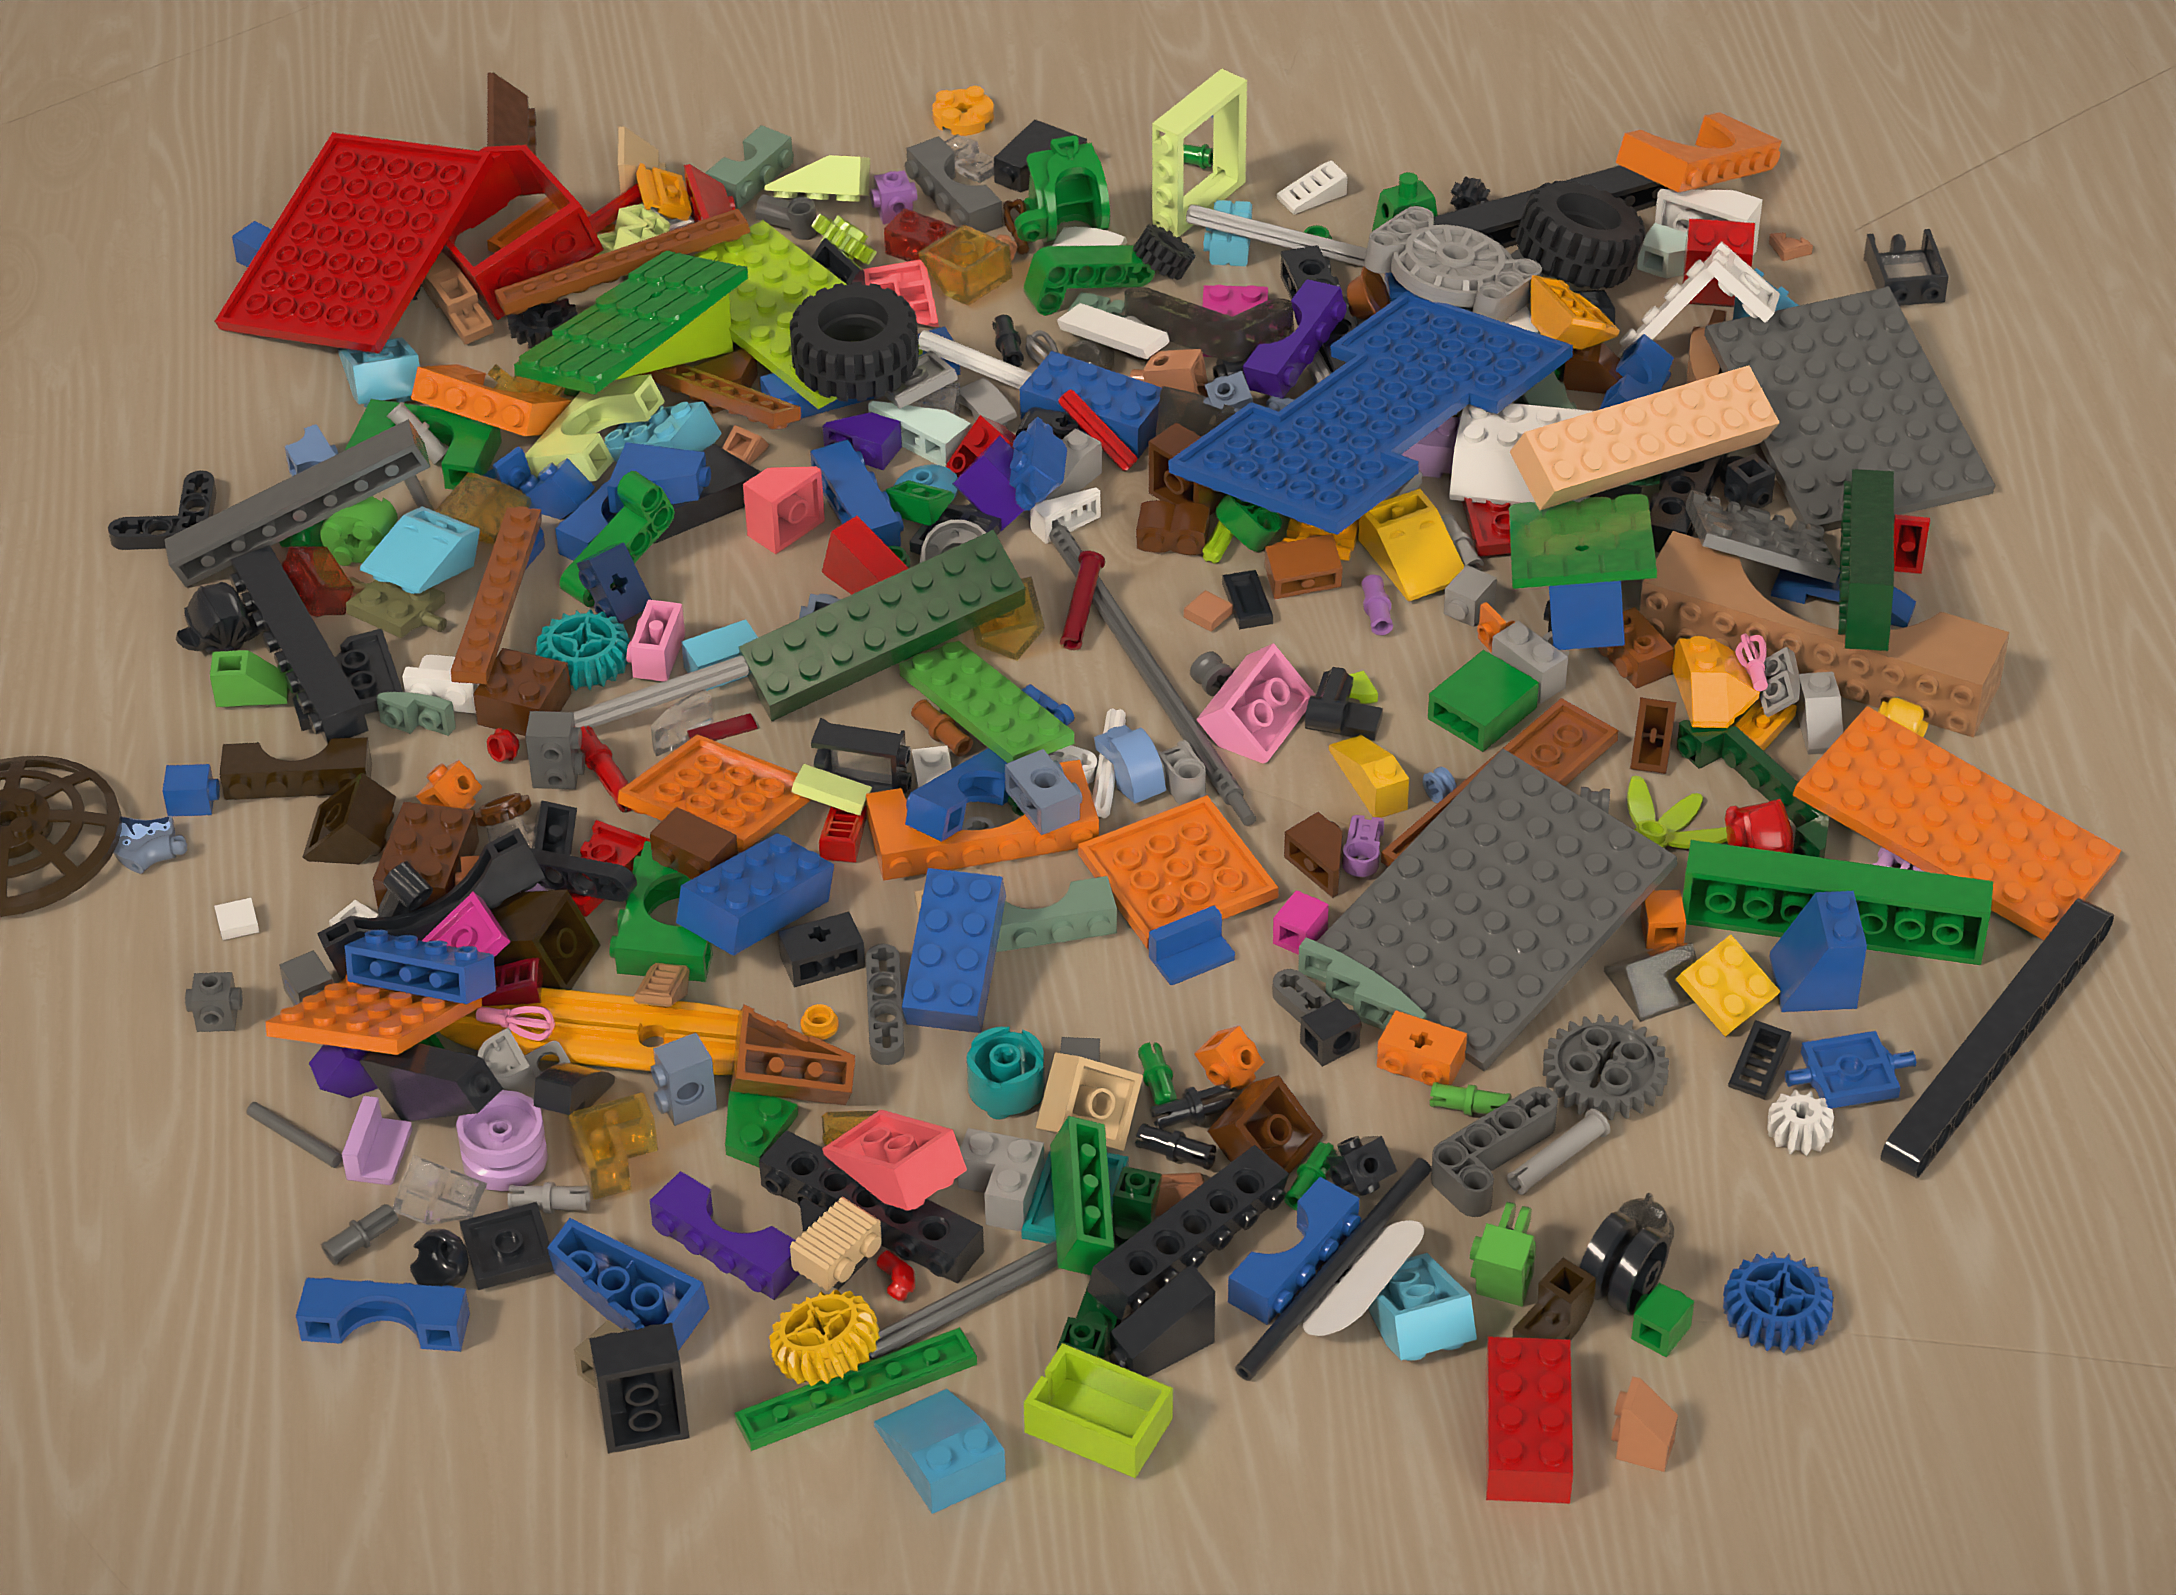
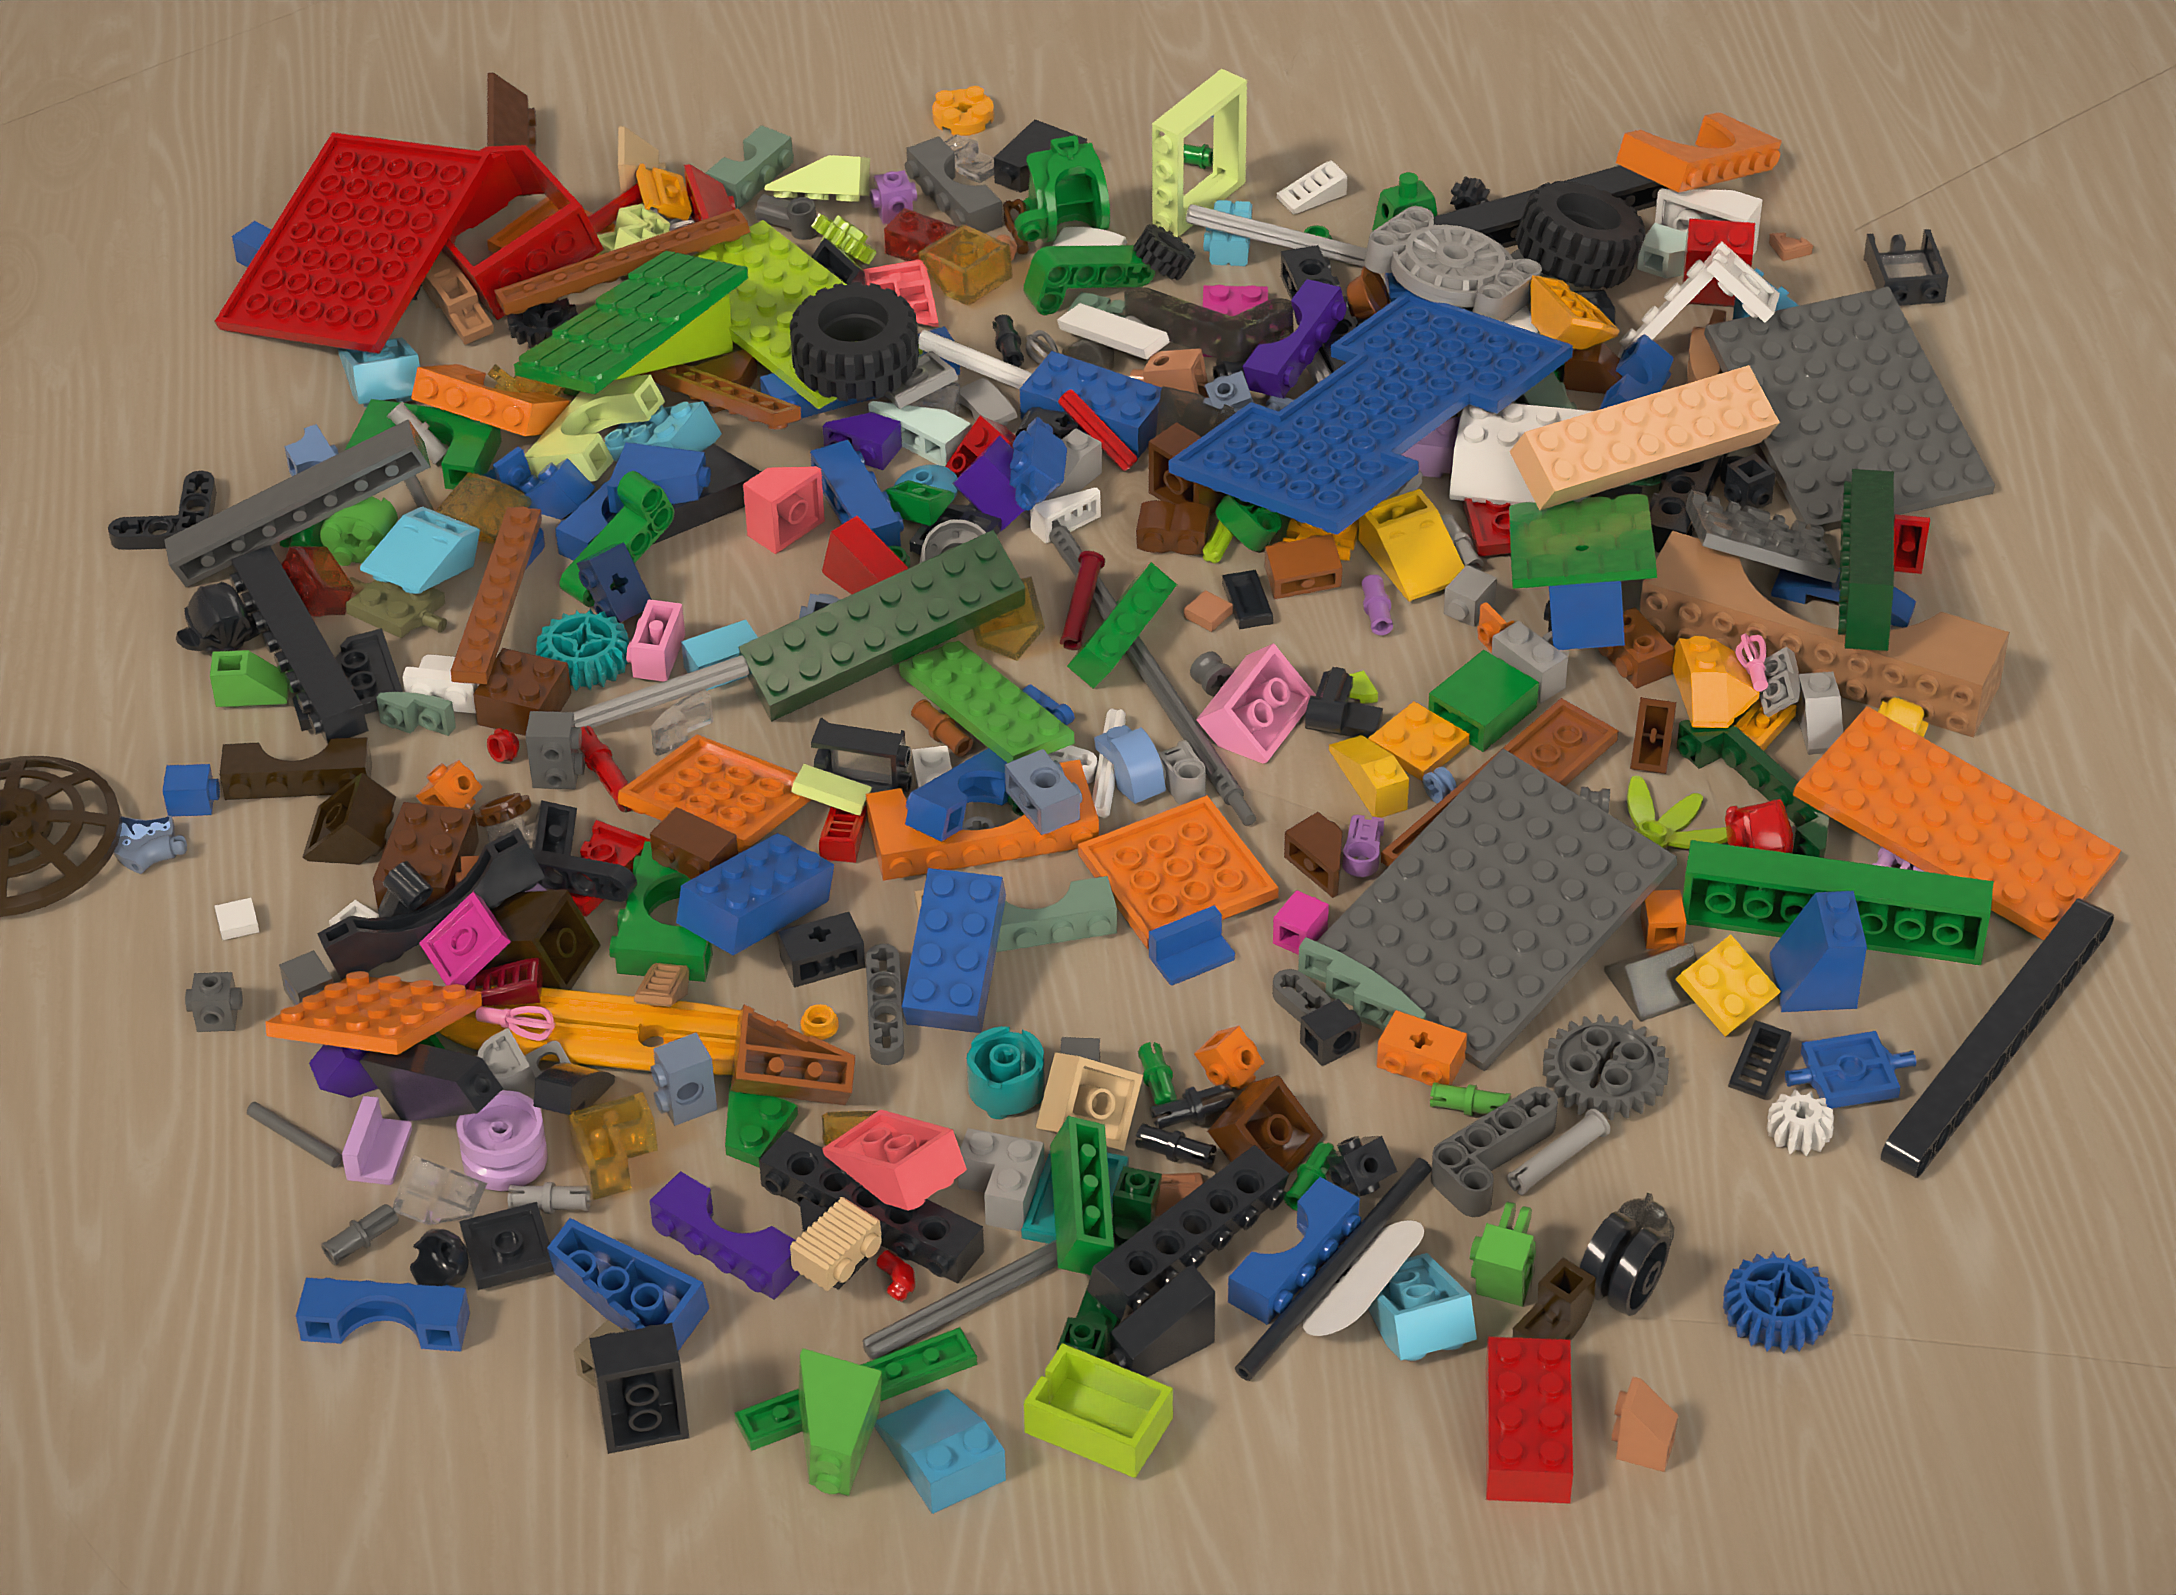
(420, 967): blue brick -> none
(725, 728): dark red window -> none
(745, 444): nougat slope -> none
(824, 1337): yellow gear -> none
(837, 1417): none -> bright green slope
(1122, 625): none -> green arch
(1420, 740): none -> light orange plate
(1662, 1319): green brick -> none

